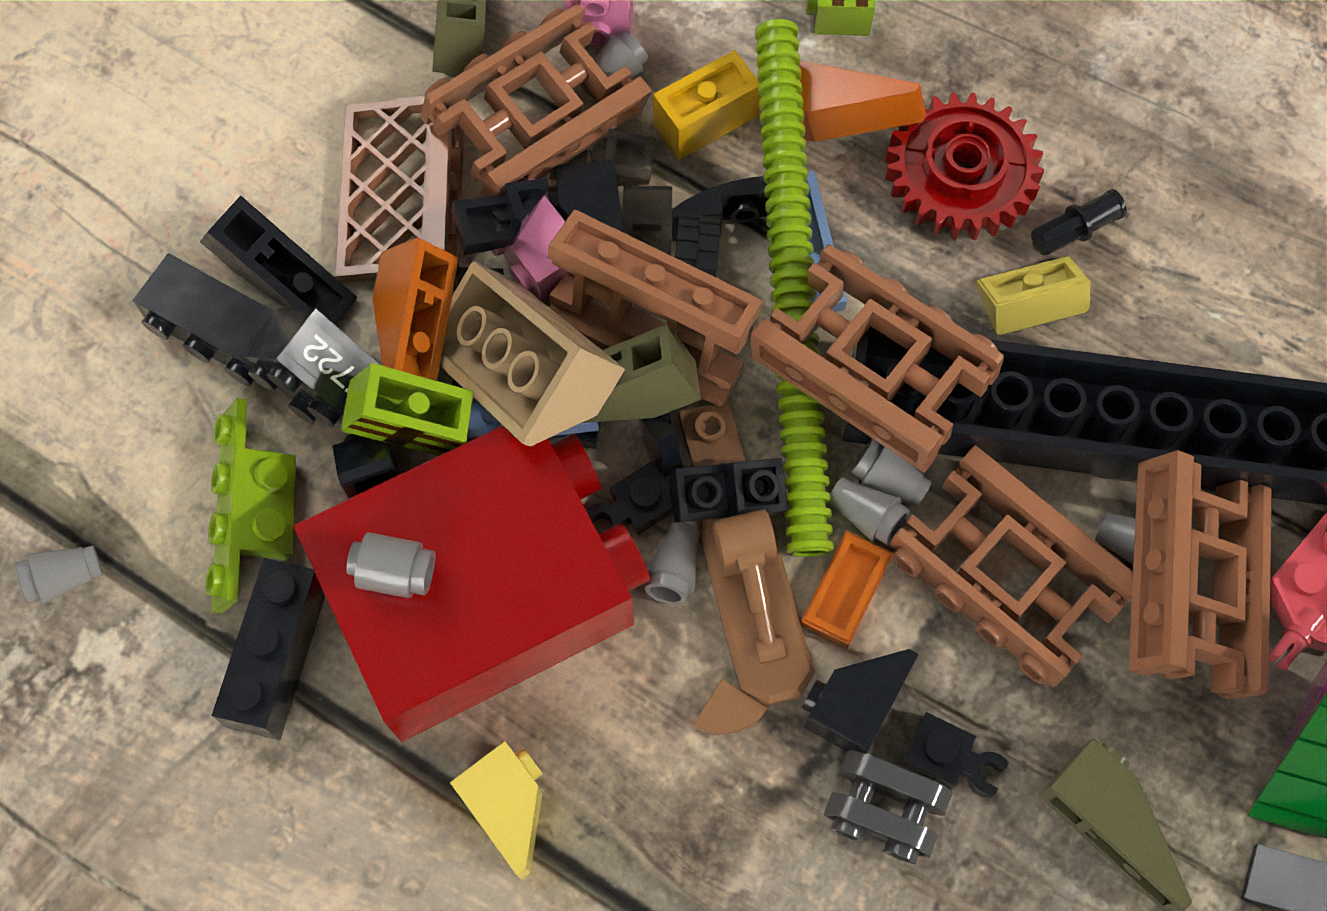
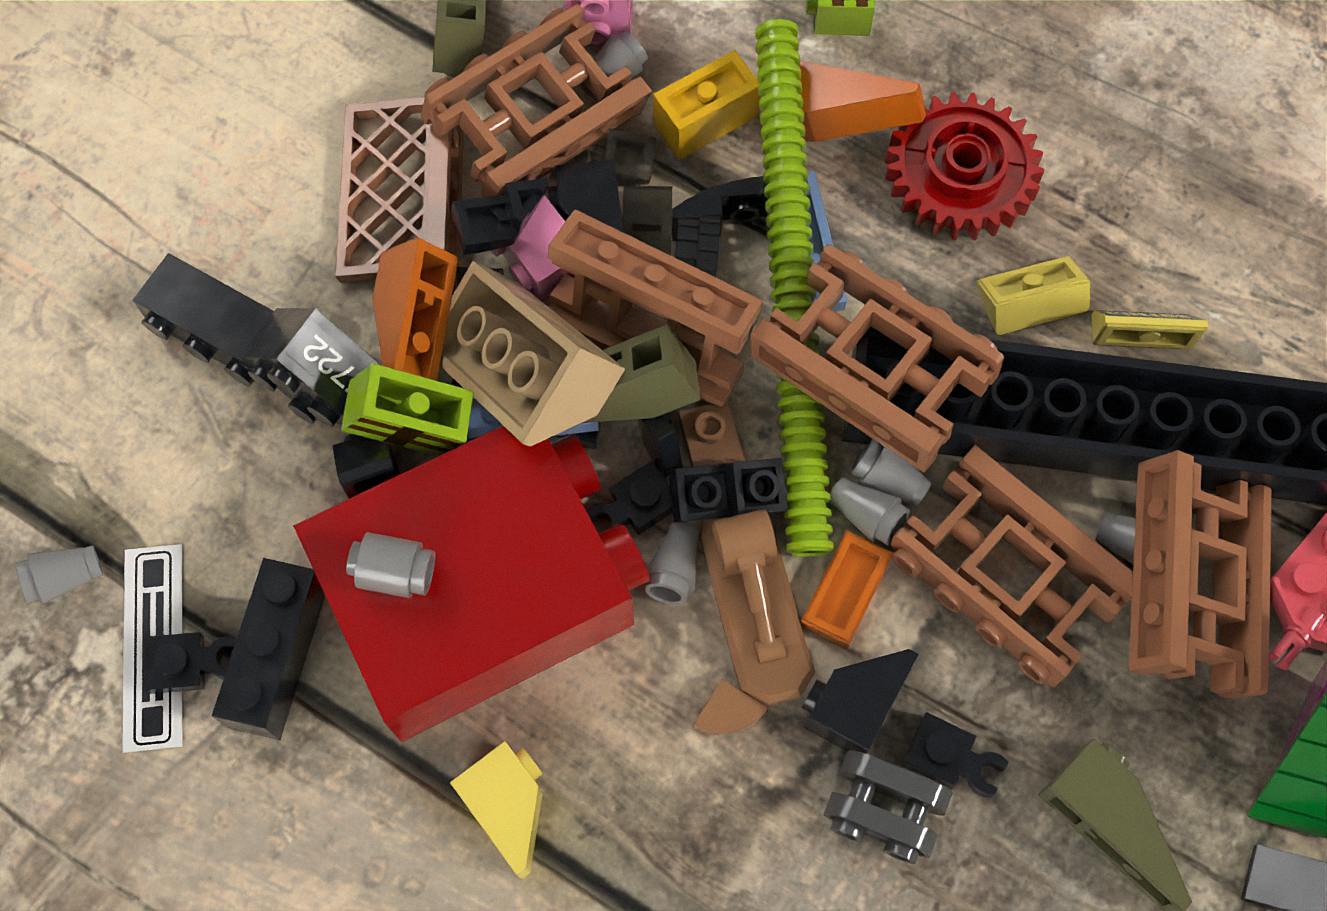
(150, 609): none -> white sticker
(182, 661): none -> black plate
(252, 506): lime bracket -> none
(275, 262): black slope -> none
(1079, 222): black axle -> none
(1146, 329): none -> light yellow slope

